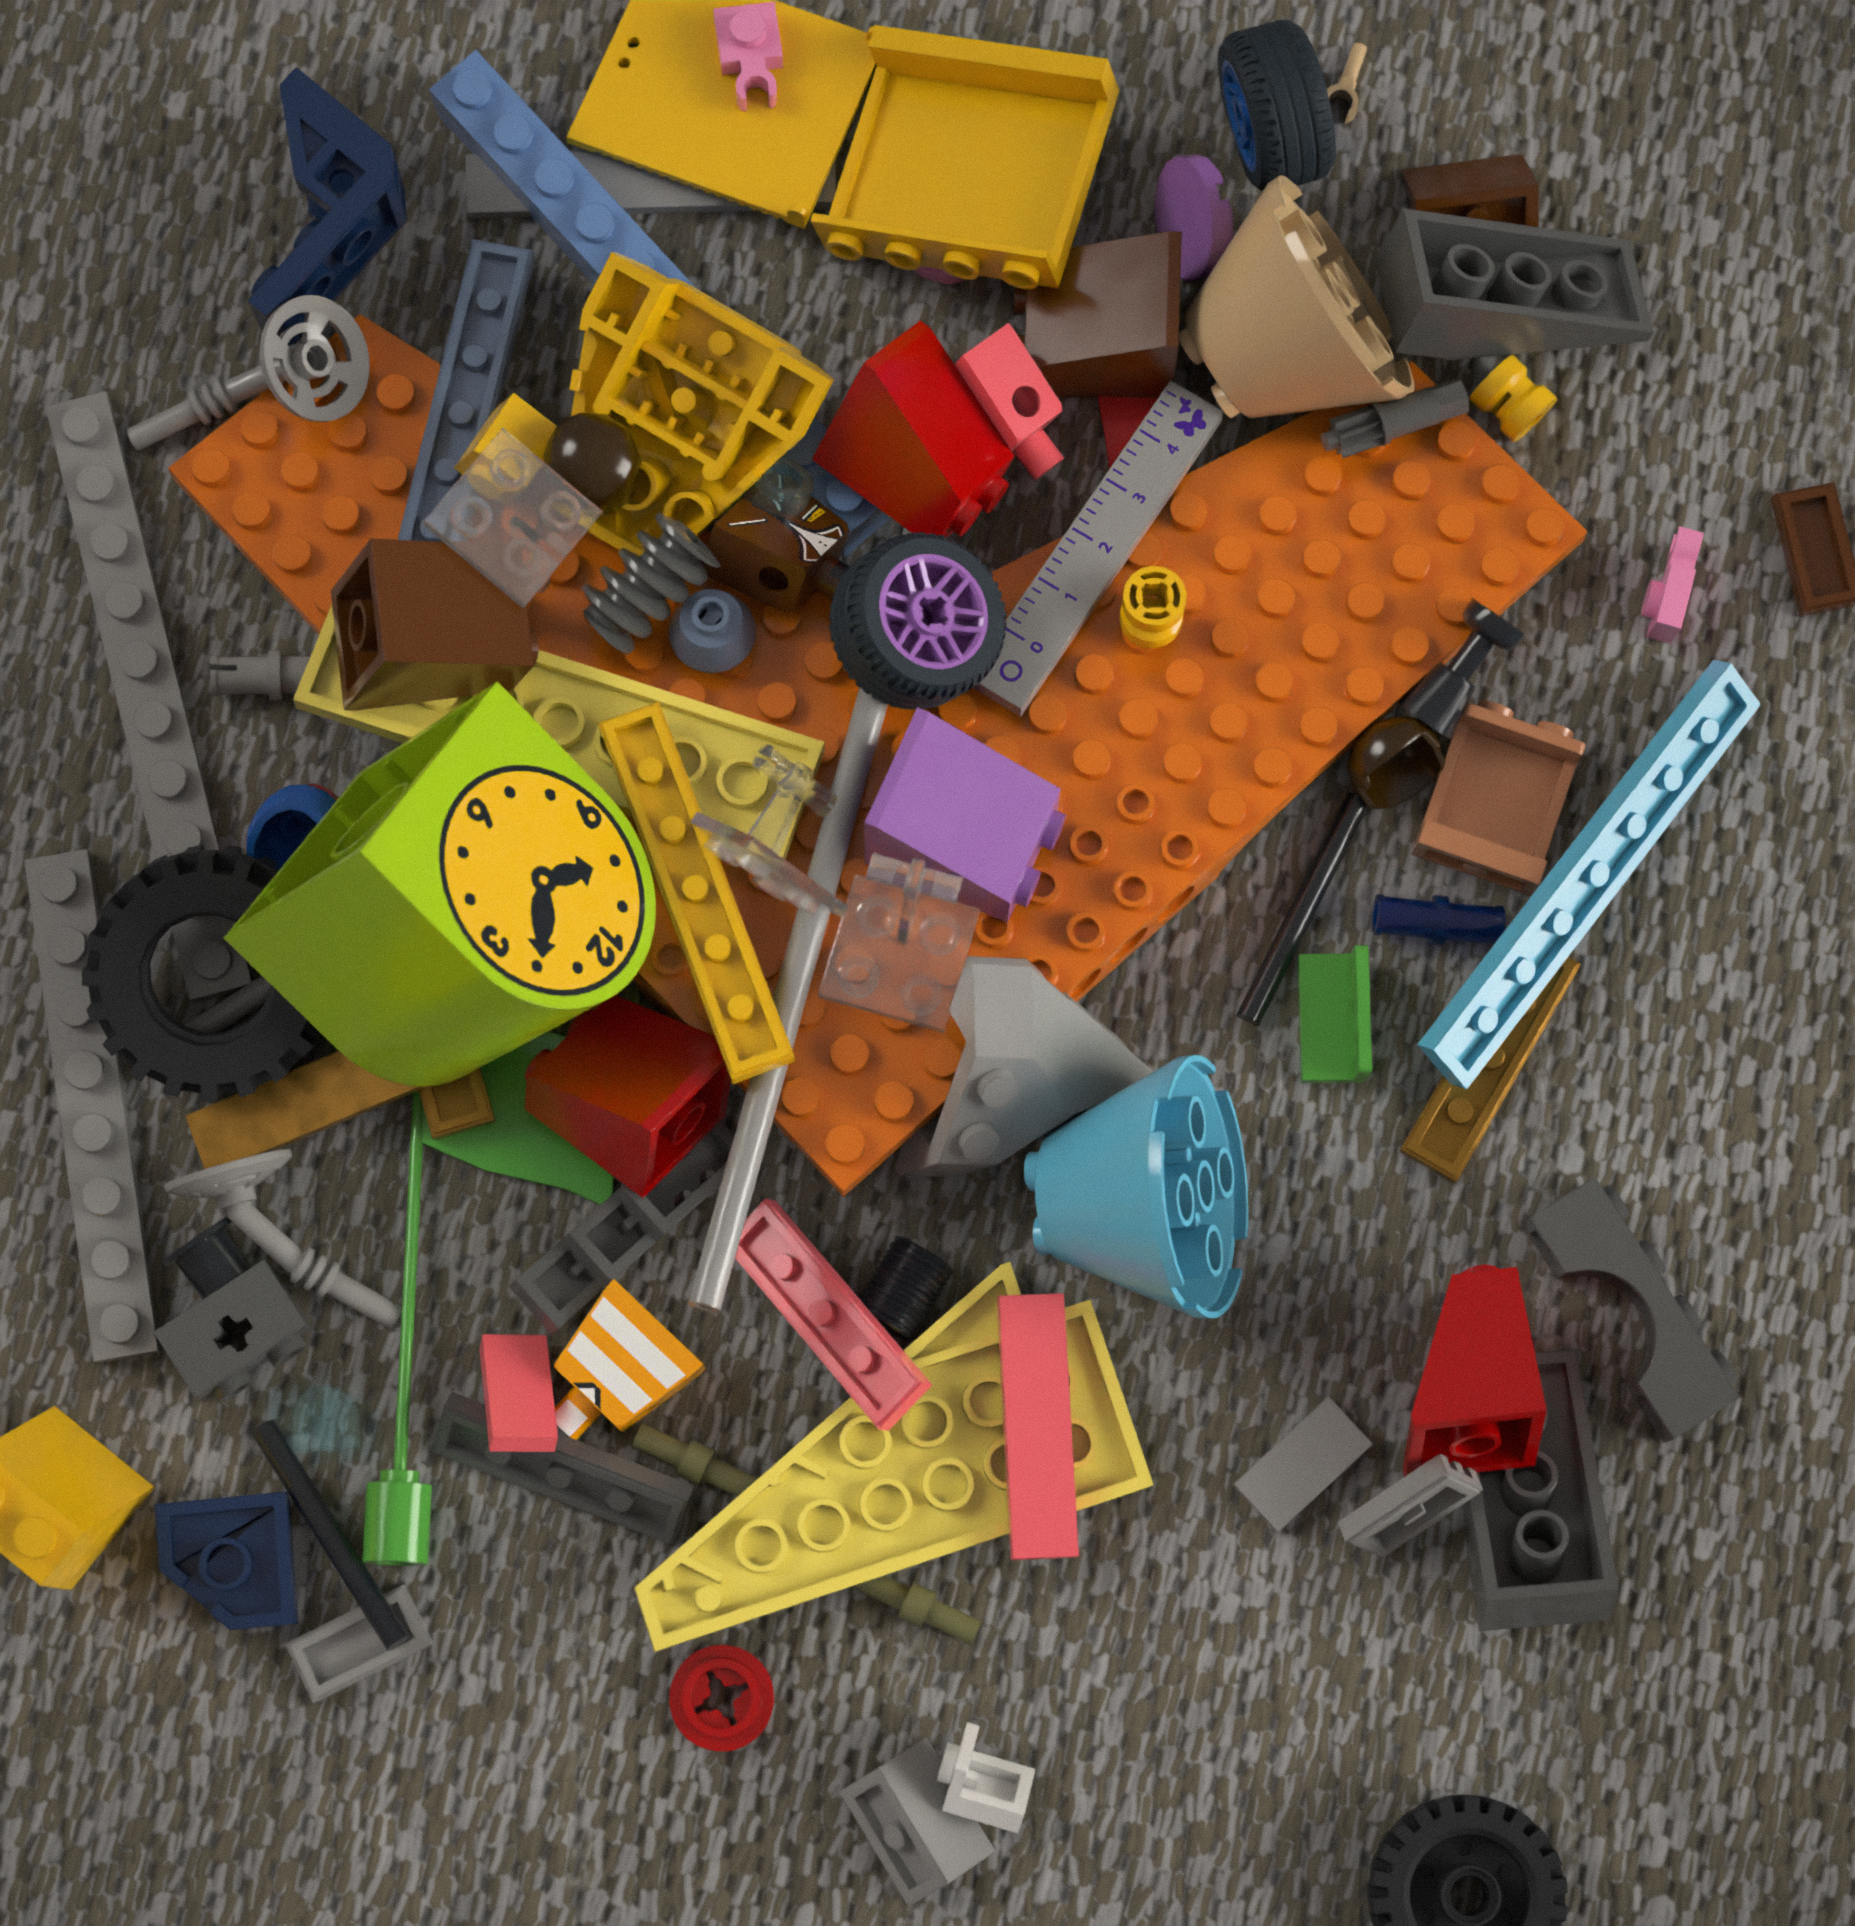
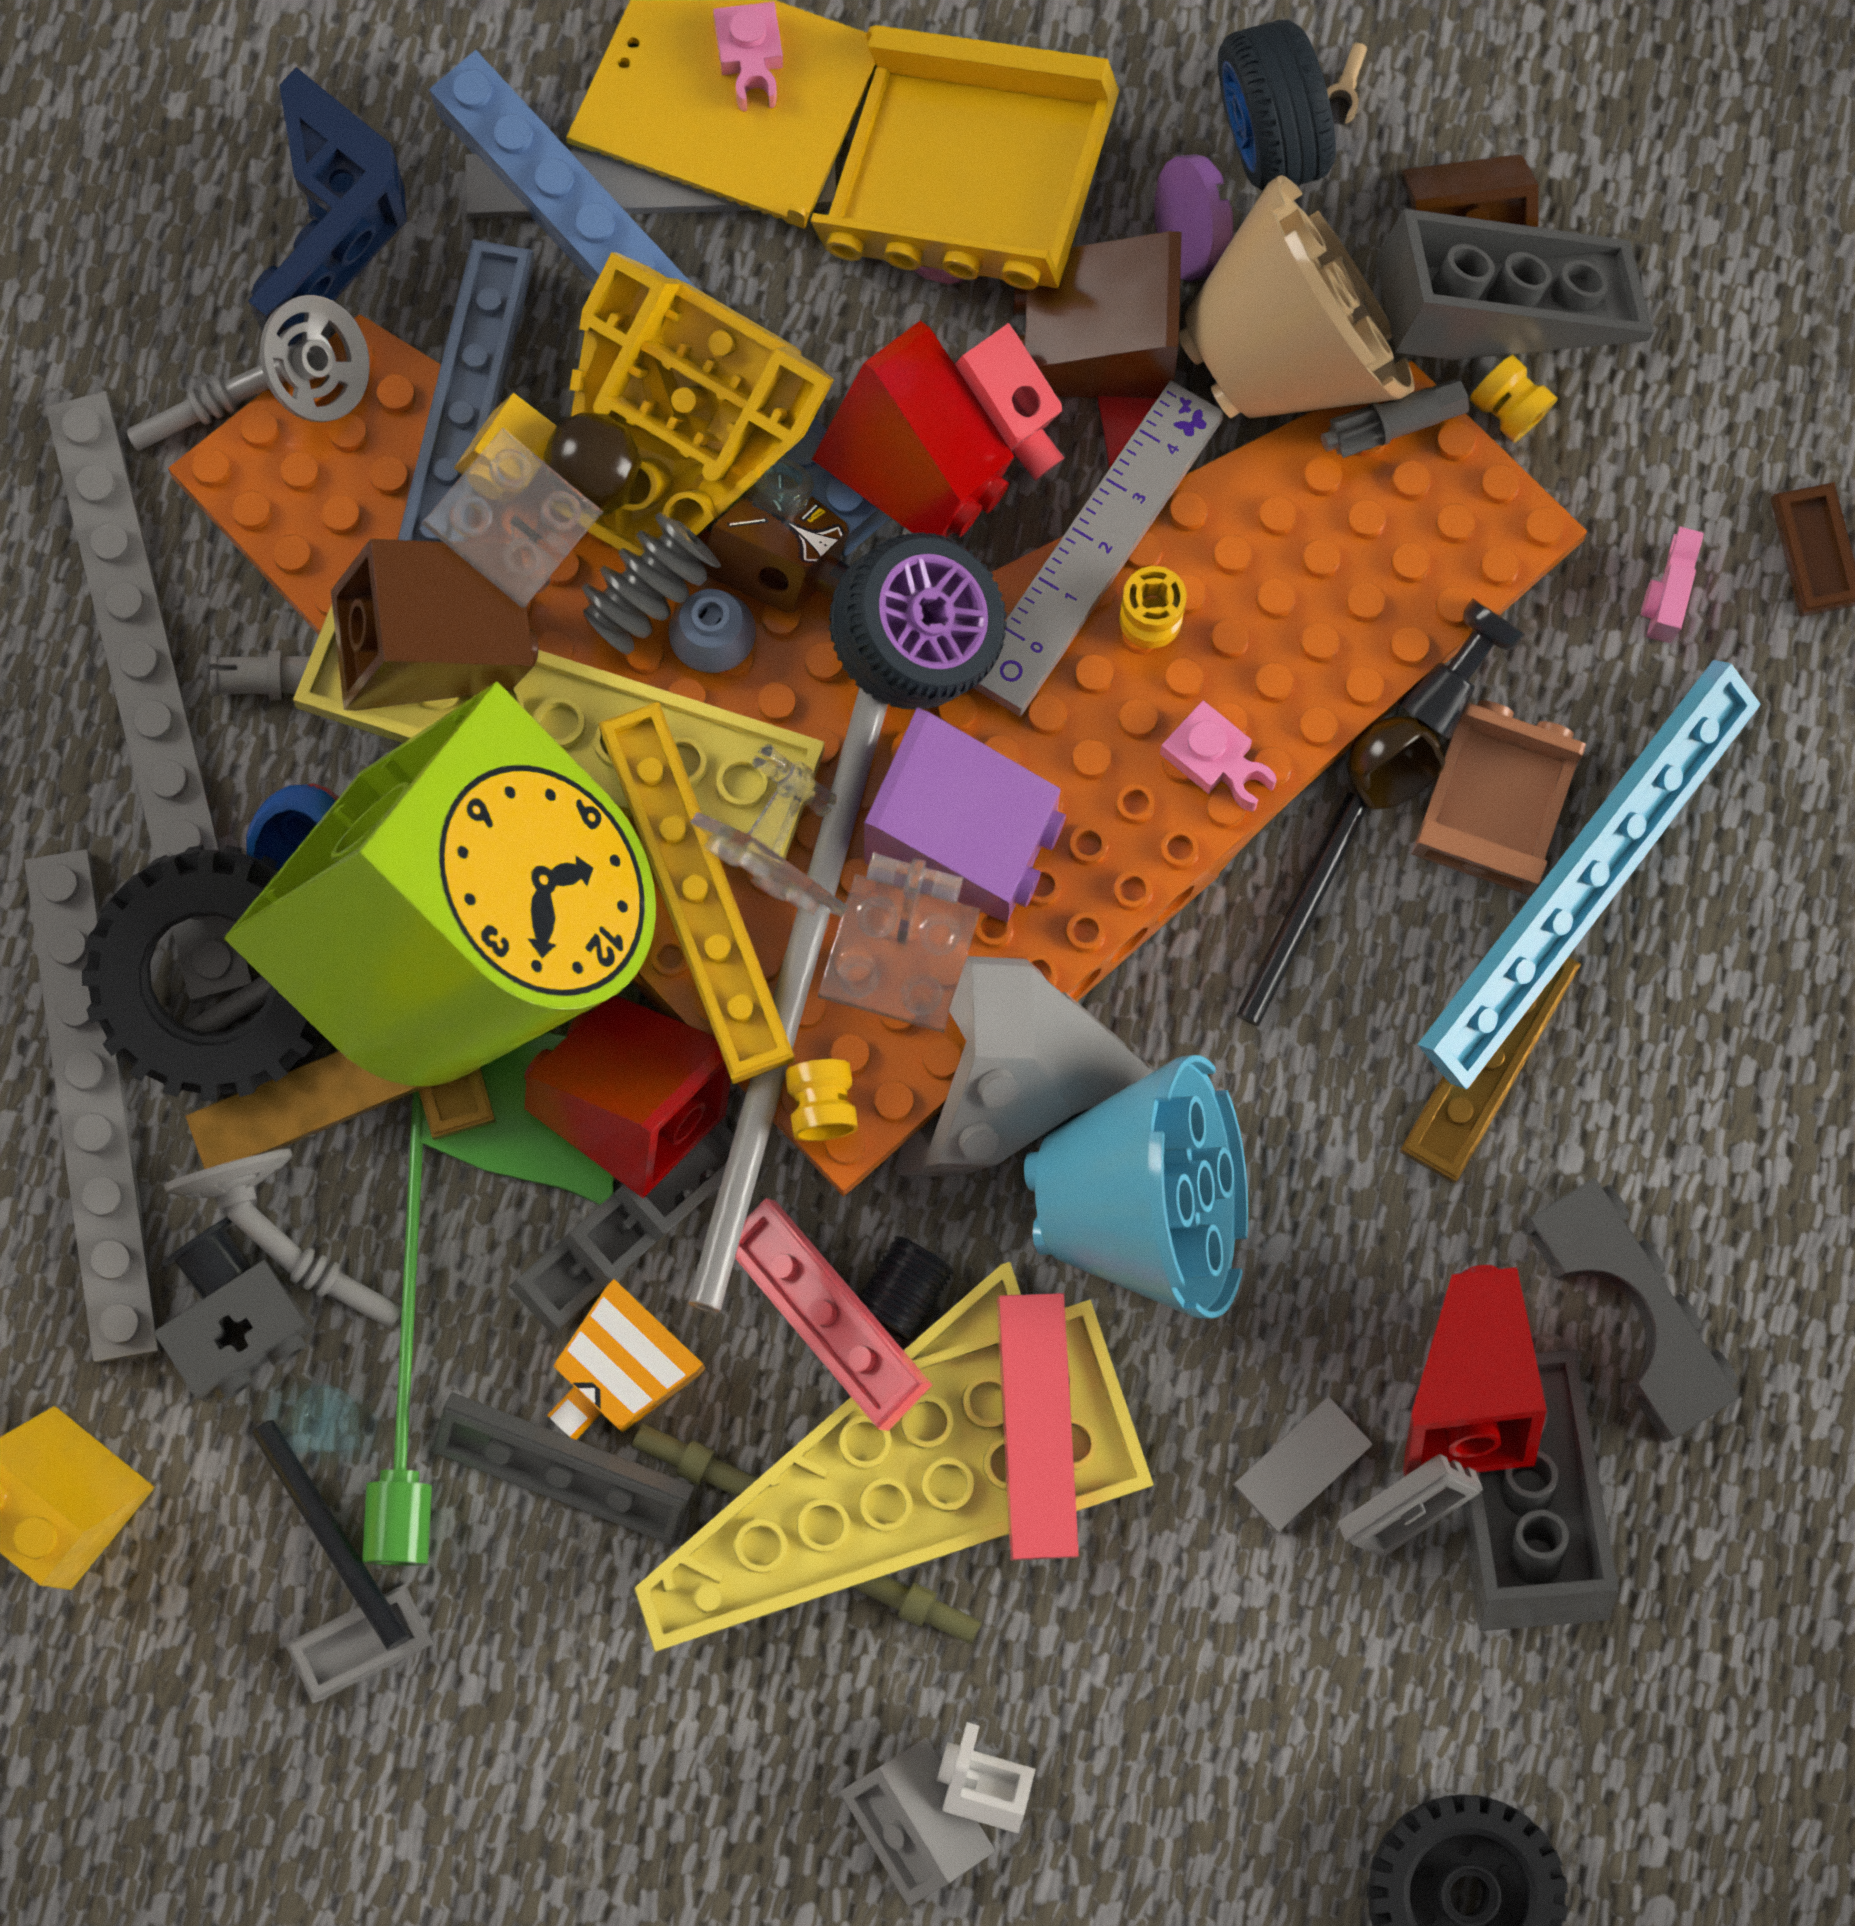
(232, 1557): dark blue plate -> none
(518, 1393): coral tile -> none
(692, 1686): red gear -> none
(821, 1094): none -> yellow wheel
(1212, 751): none -> bright pink plate
(1334, 1017): bright green panel -> none
(1437, 919): clear blue pin -> none

